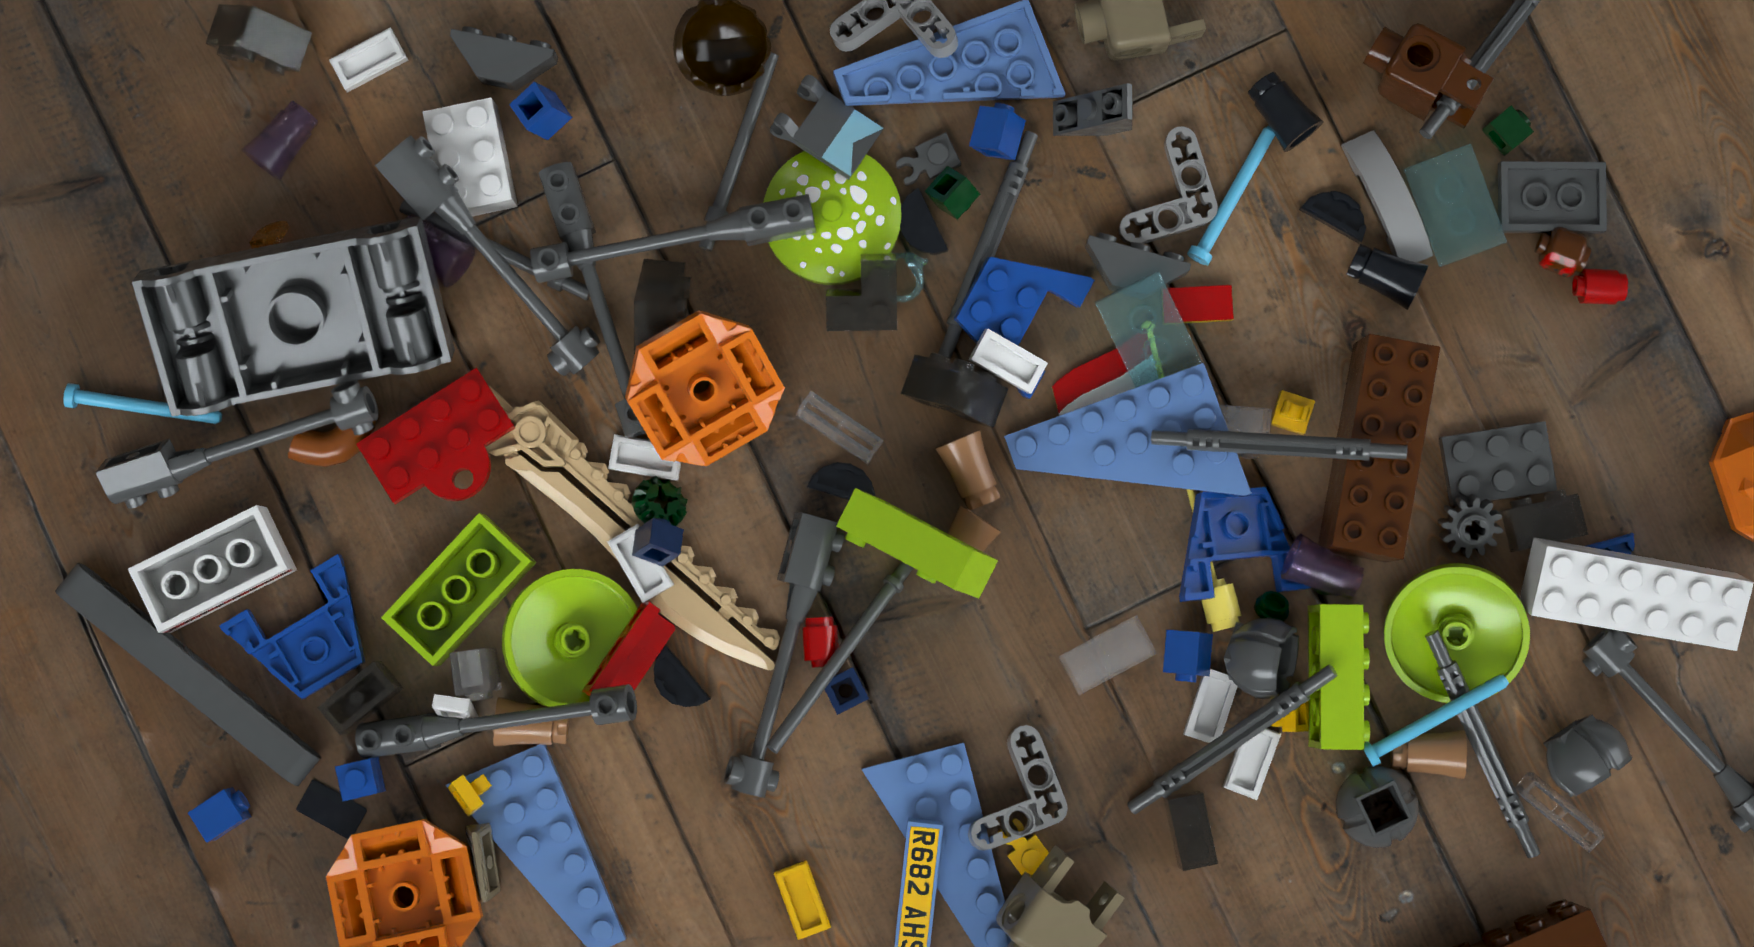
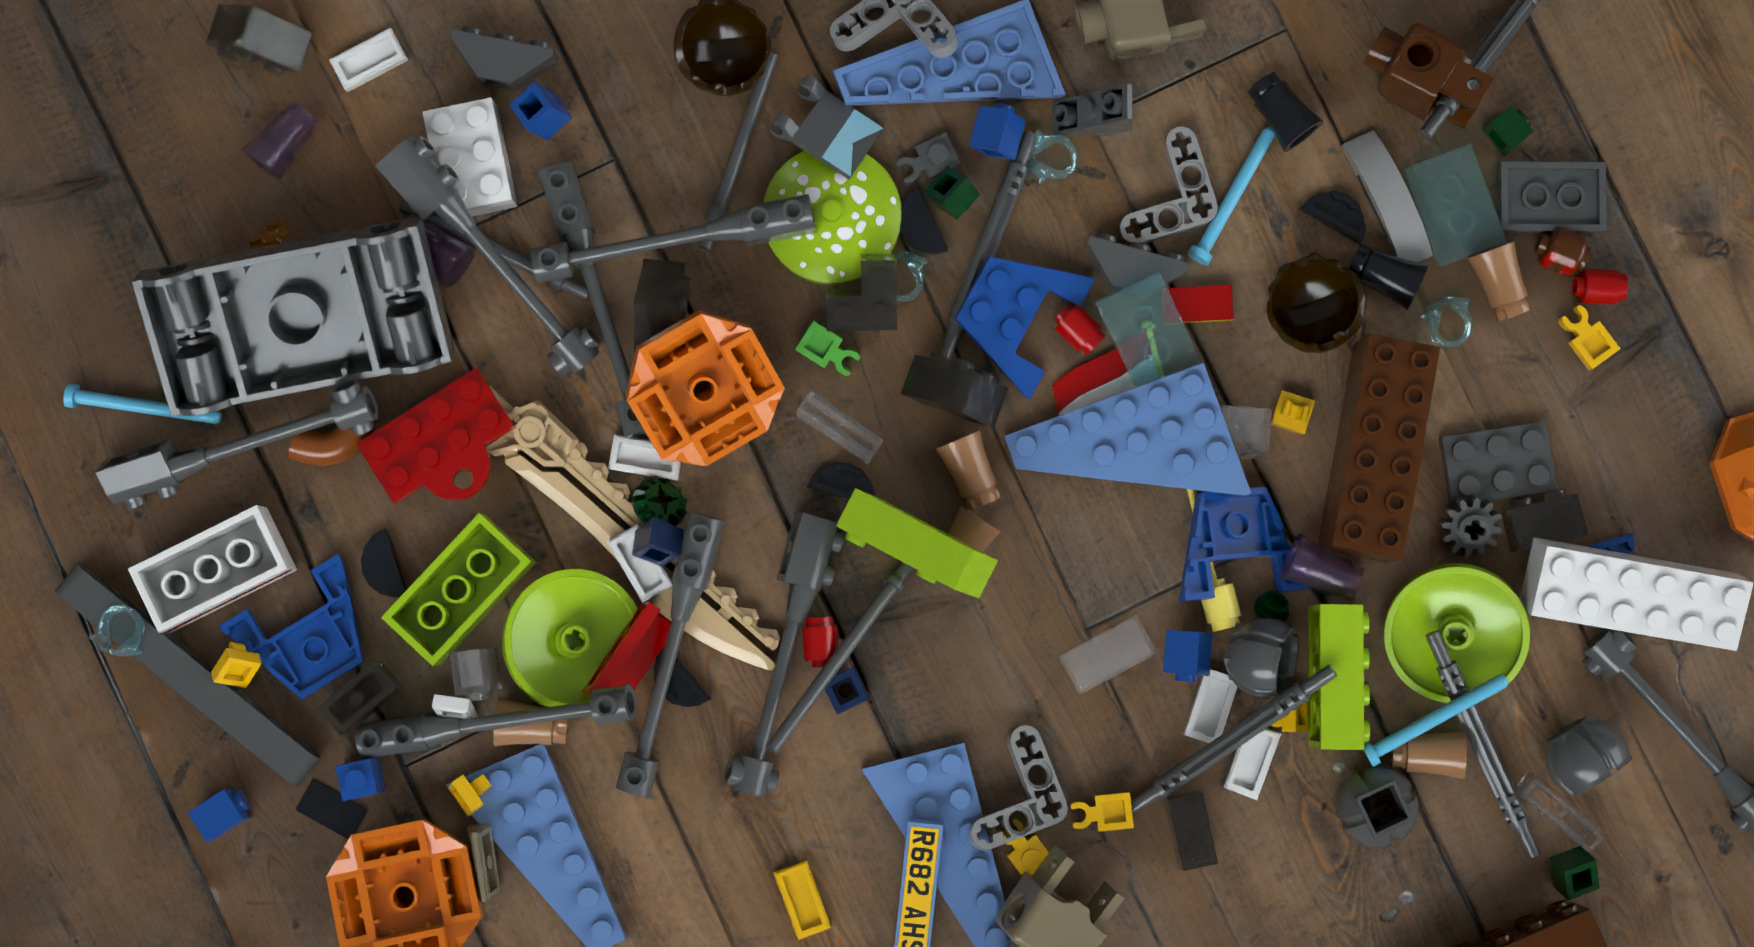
(101, 637): none -> clear light blue piece
(236, 666): none -> yellow tile
(381, 566): none -> black tile
(689, 580): none -> dark grey bar
(824, 346): none -> bright green plate
(1008, 361): white tile -> none
(1043, 171): none -> clear light blue piece
(1079, 329): none -> red brick
(1110, 812): none -> yellow plate
(1279, 444): dark grey axle -> none
(1316, 303): none -> dark brown piece
(1432, 318): none -> clear light blue piece
(1502, 280): none -> medium nougat plant
(1574, 873): none -> dark green plate
(1591, 342): none -> yellow plate

